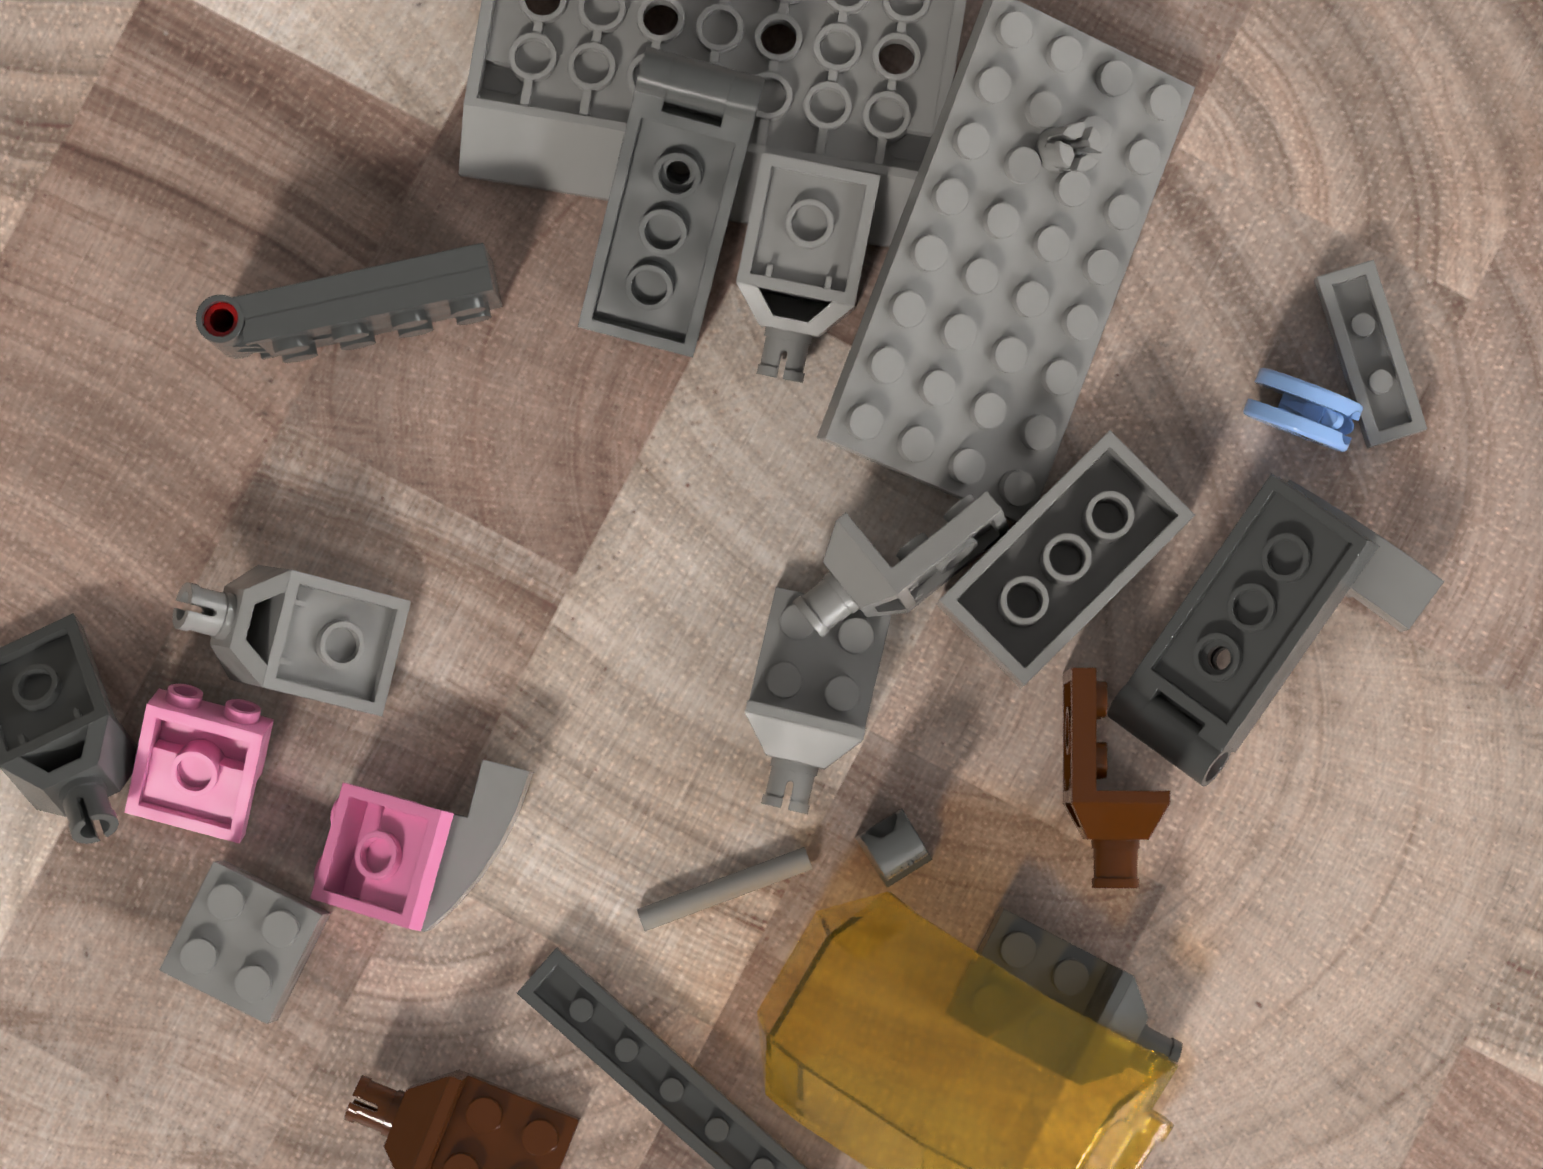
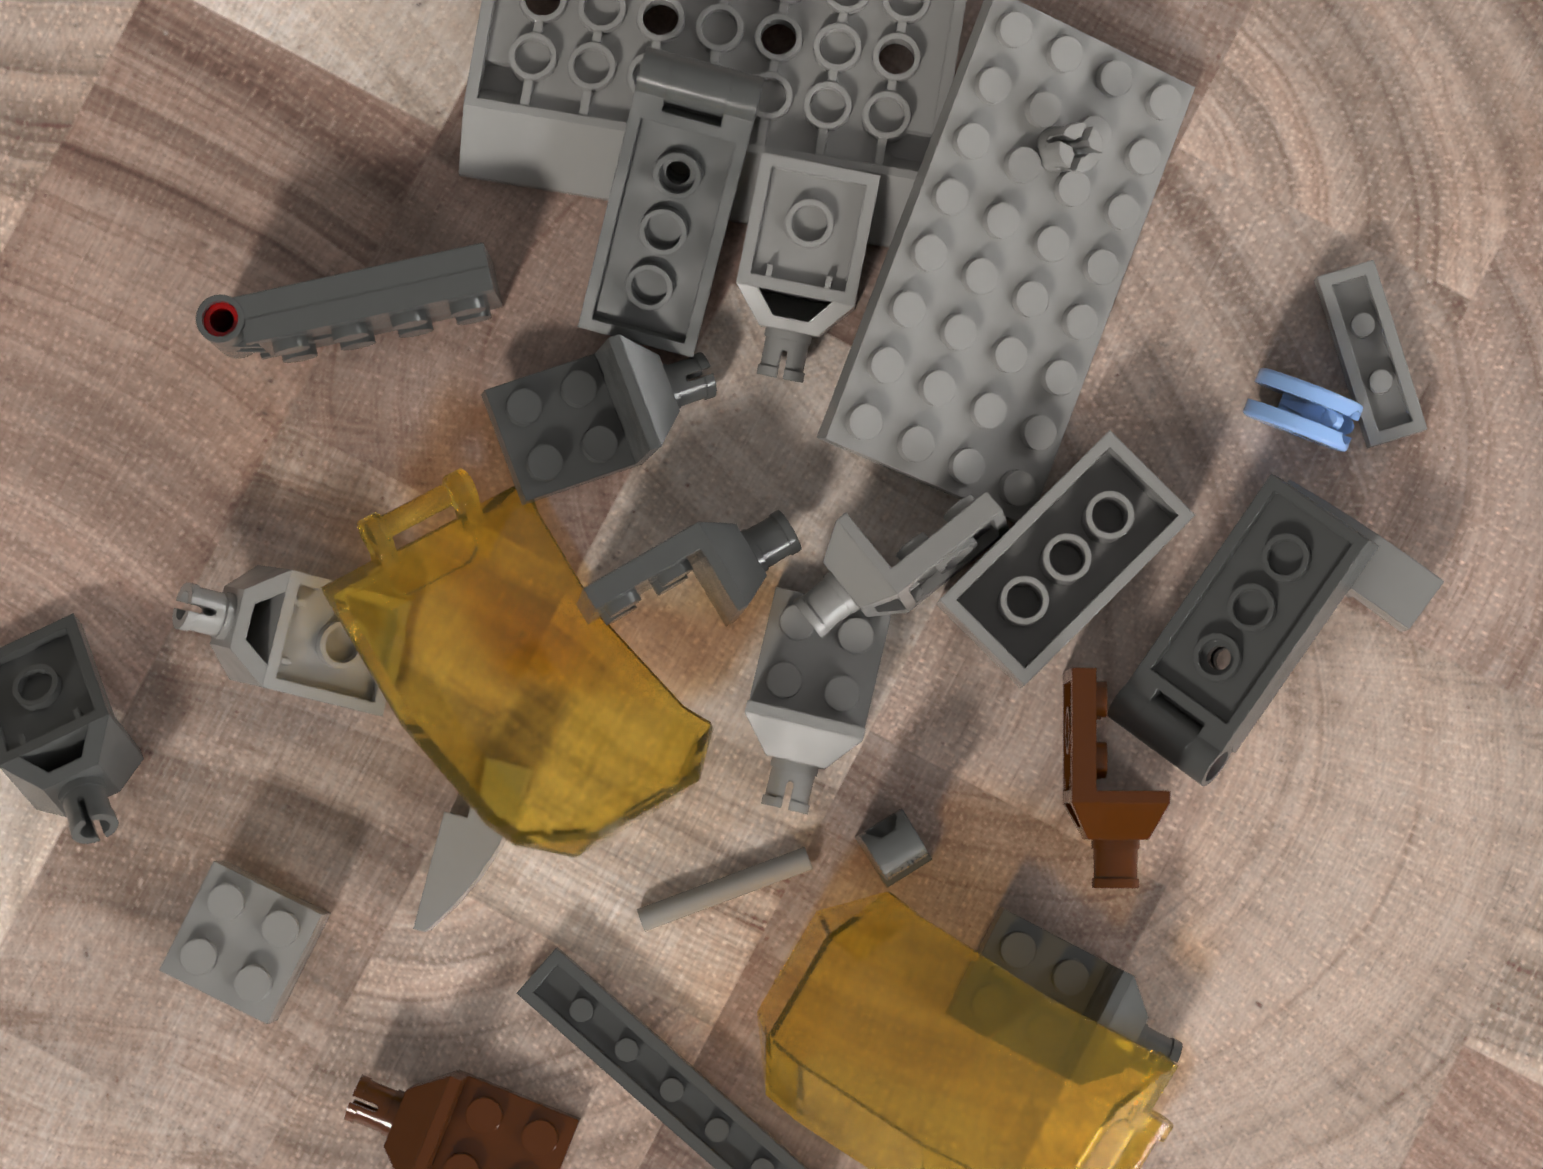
(198, 762): bright pink plate -> none
(381, 856): bright pink plate -> none
(505, 682): none -> clear yellow windscreen
(591, 415): none -> dark grey plate
(722, 557): none -> dark grey plate

